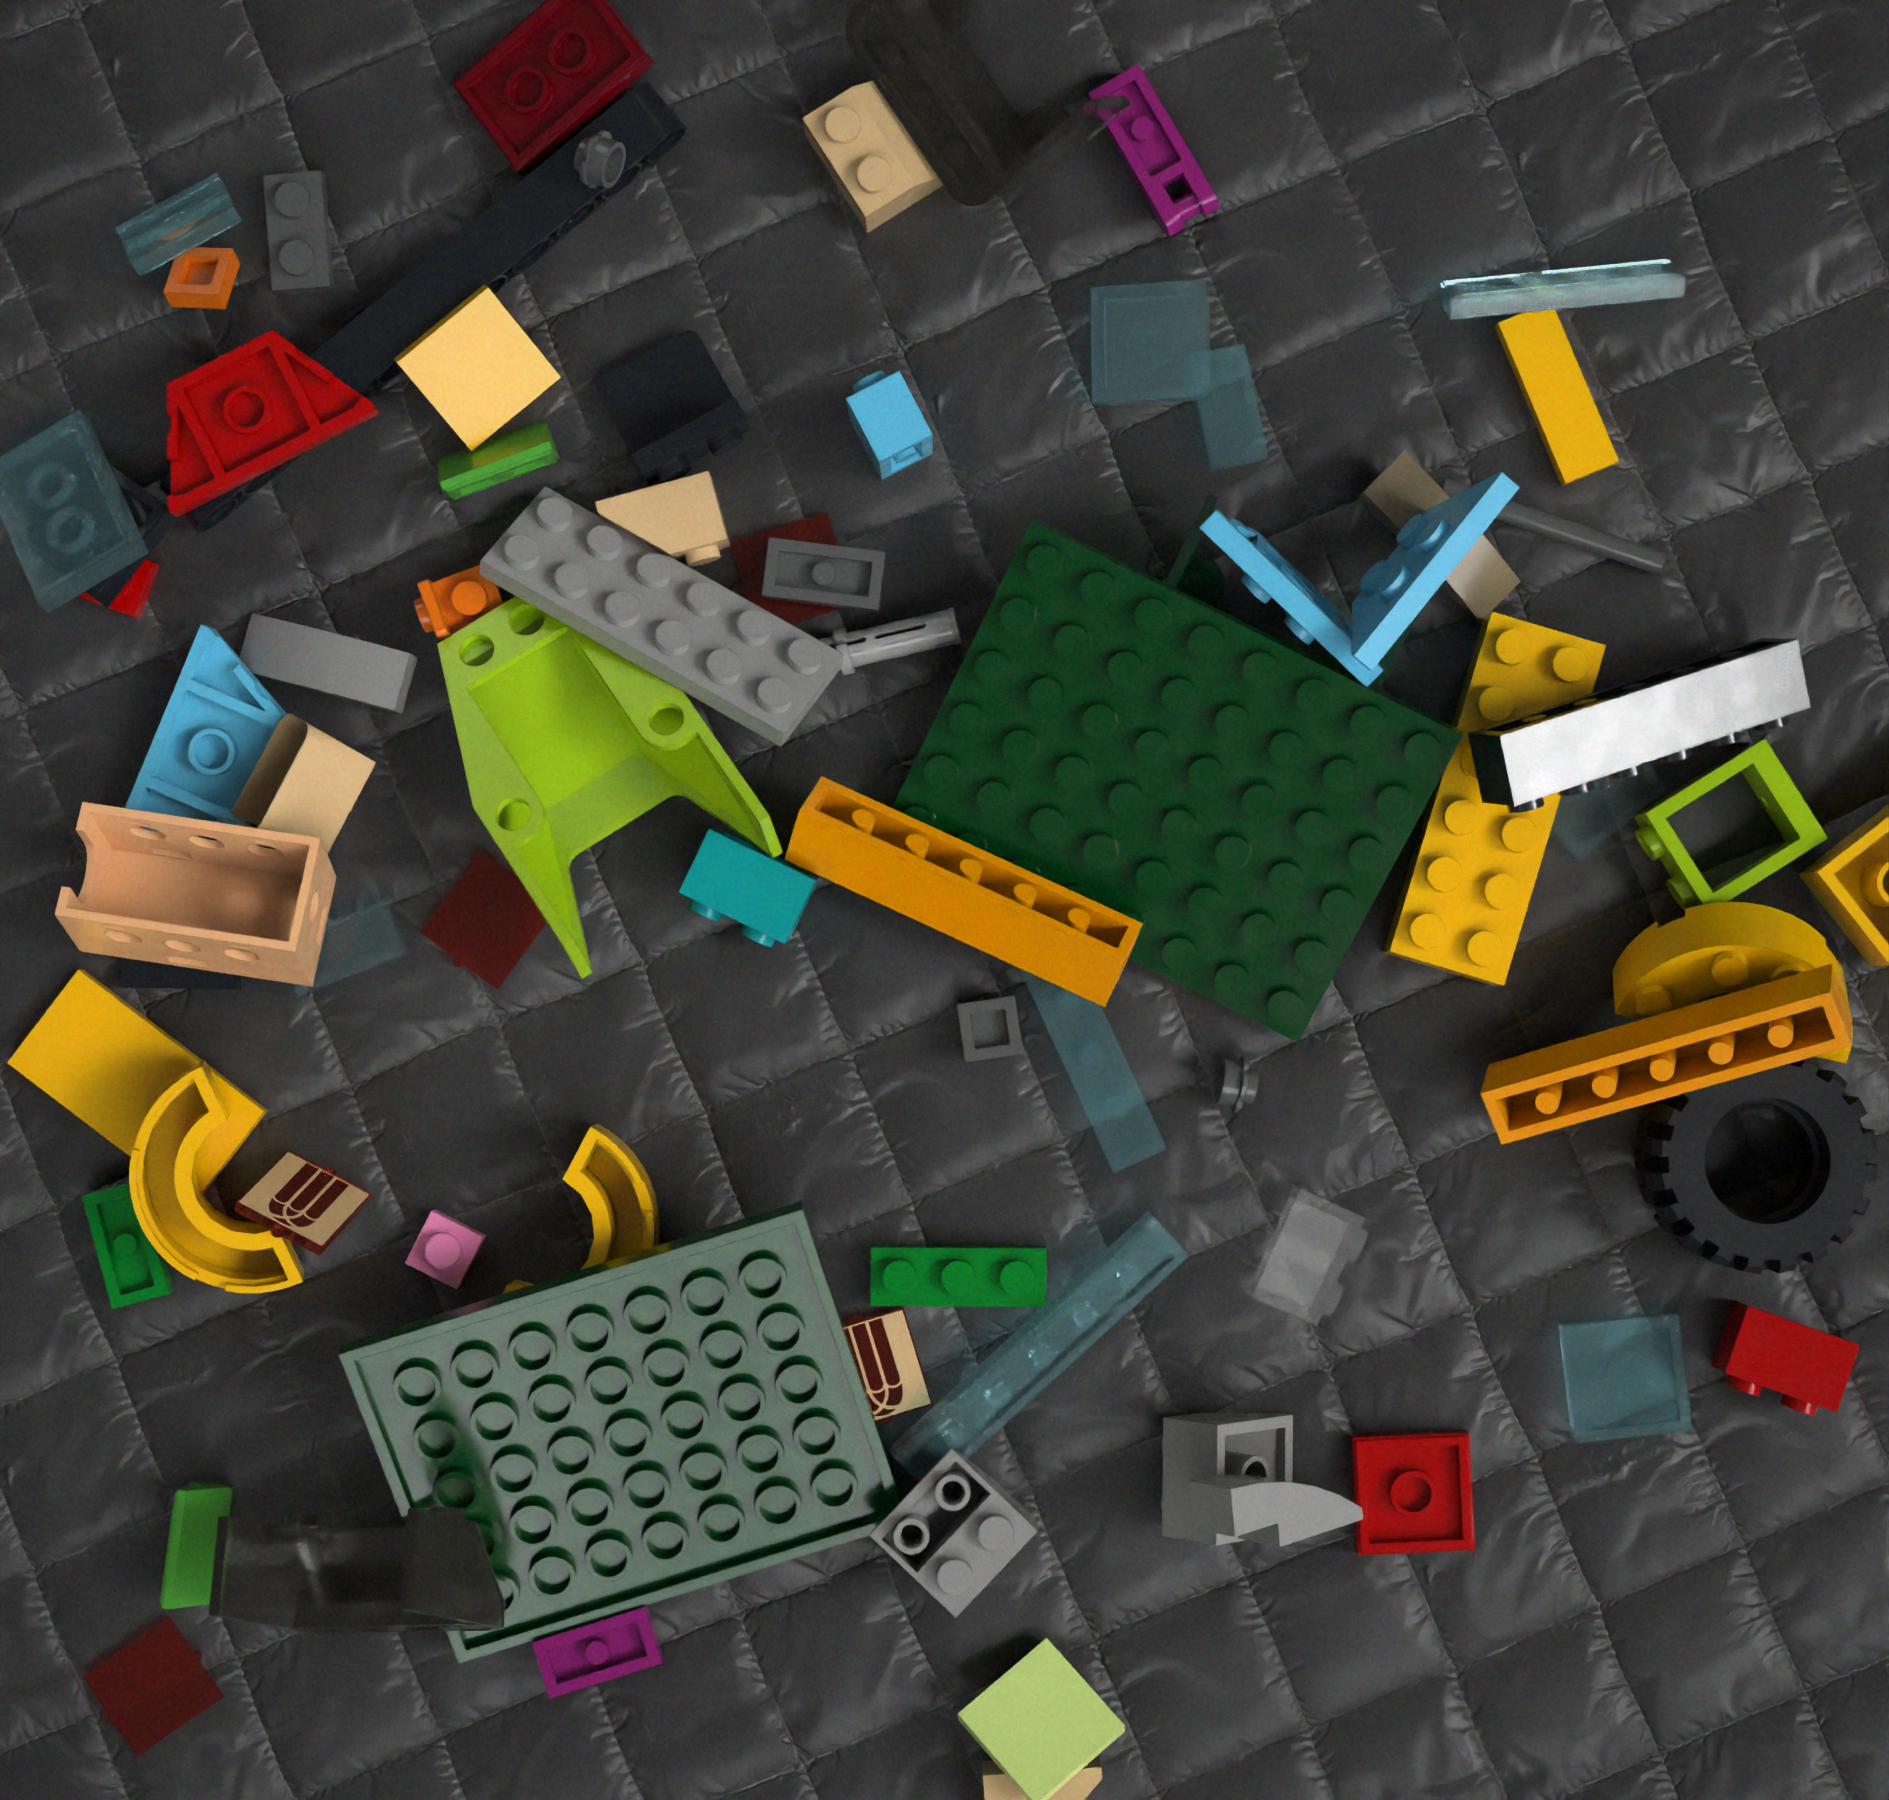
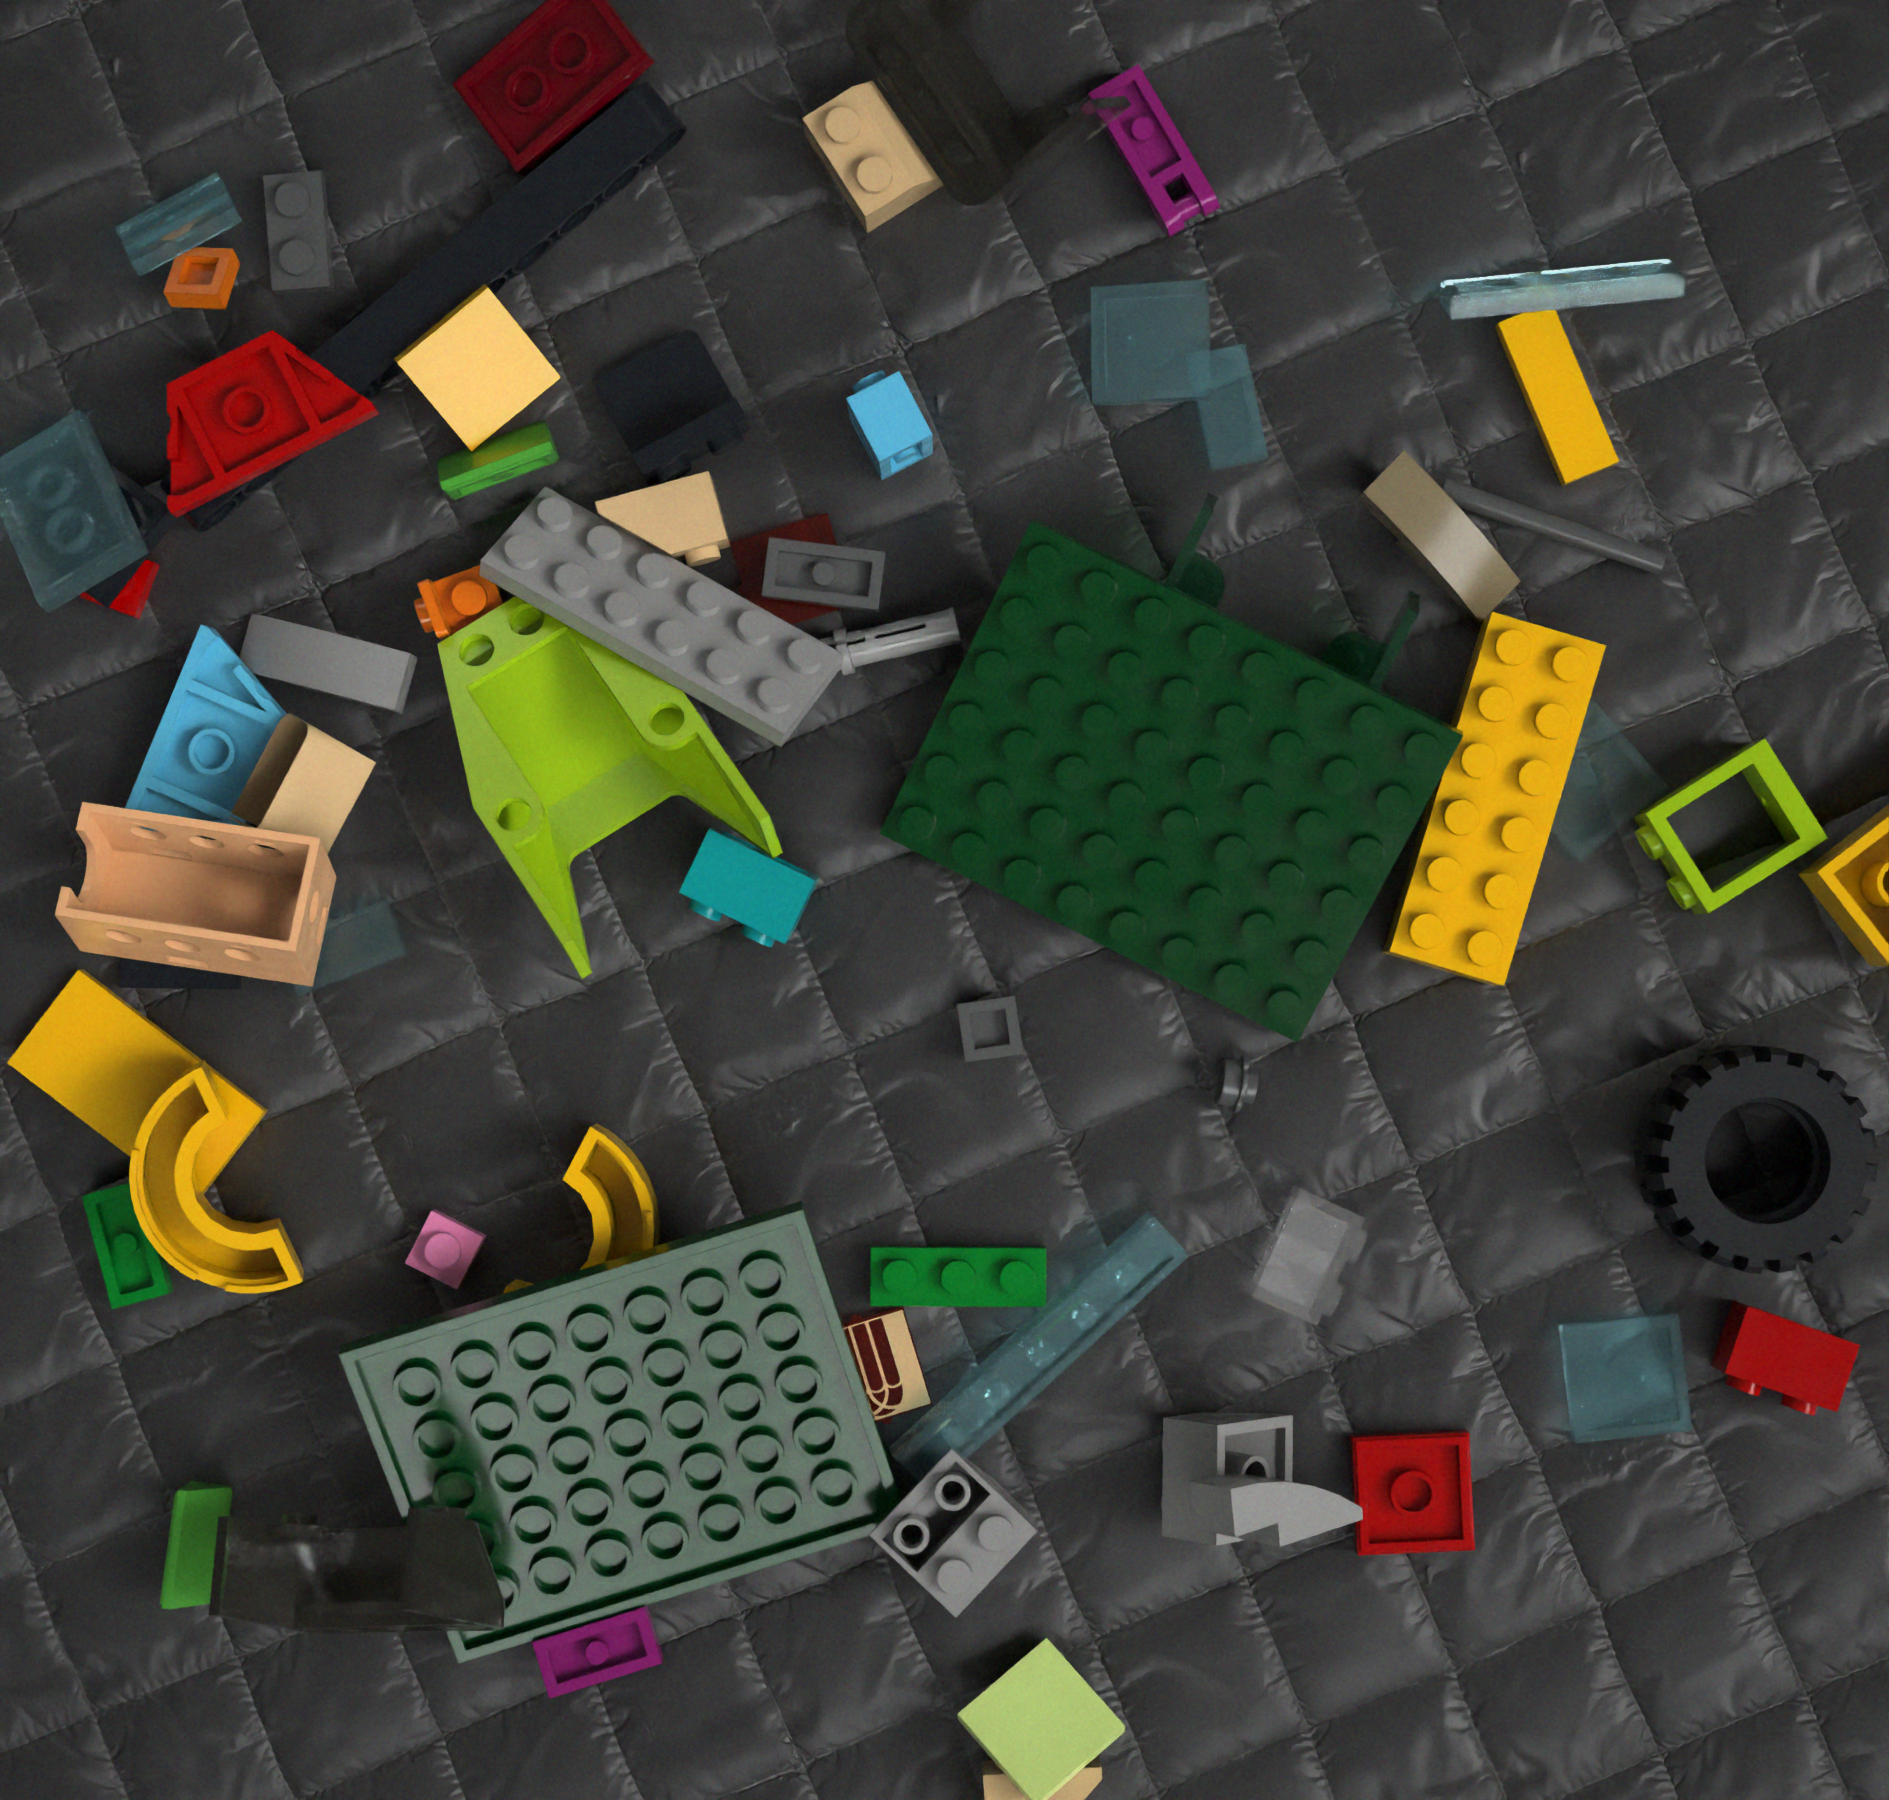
(153, 1686): clear red piece -> none
(303, 1202): piece -> none
(486, 921): clear red piece -> none
(600, 160): dark grey plate -> none
(962, 891): light orange brick -> none
(1098, 1073): clear light blue tile -> none
(1273, 576): medium azure wing -> none
(1419, 565): medium azure wing -> none
(1639, 722): brick -> none
(1668, 1054): light orange brick -> none
(1714, 953): yellow brick -> none

